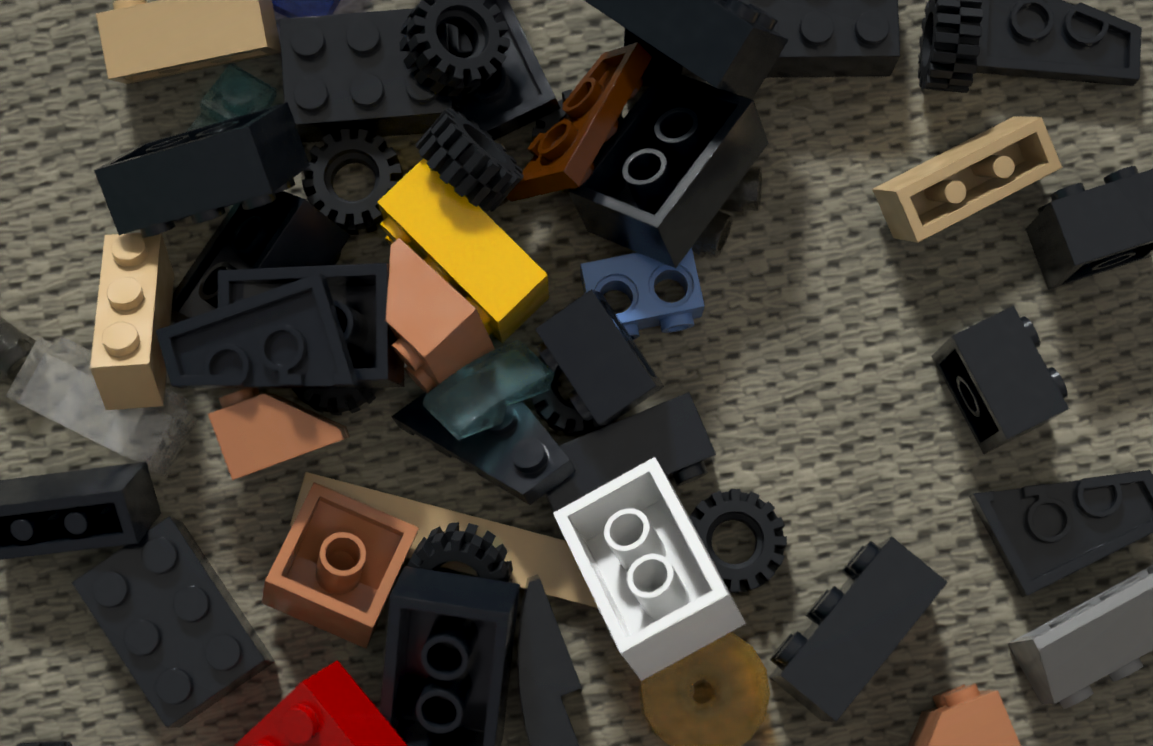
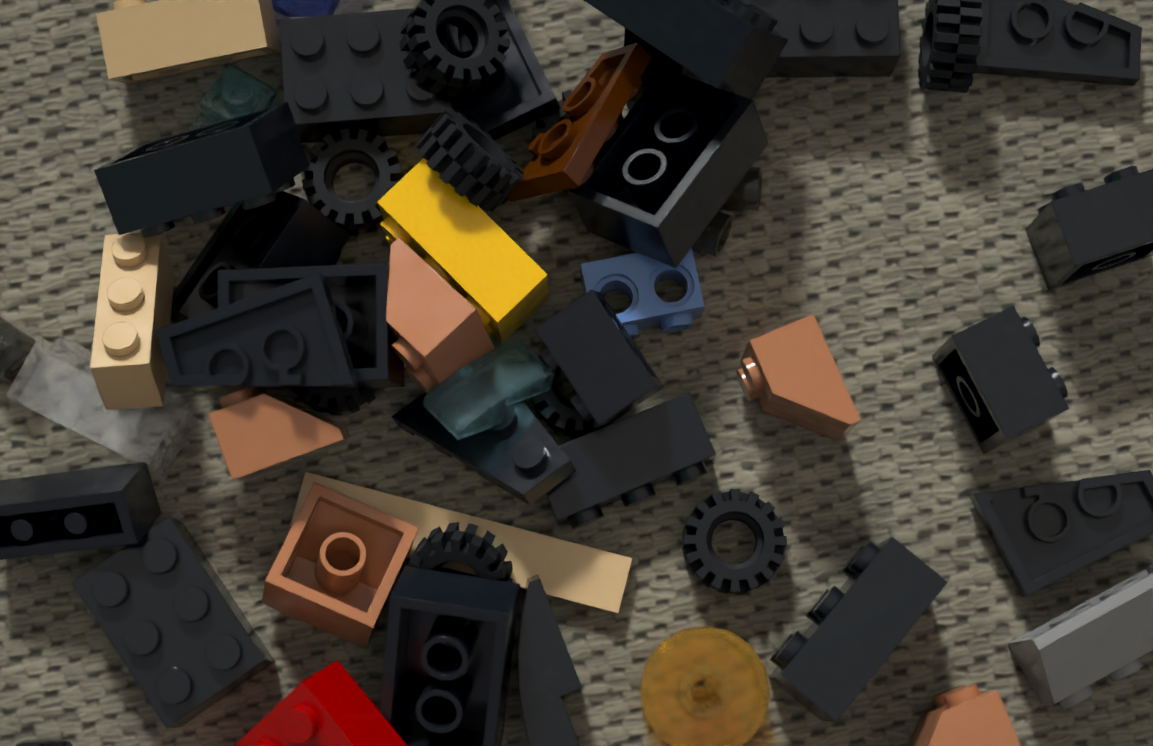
(648, 569): white brick -> none
(798, 379): none -> nougat slope
(967, 178): tan brick -> none

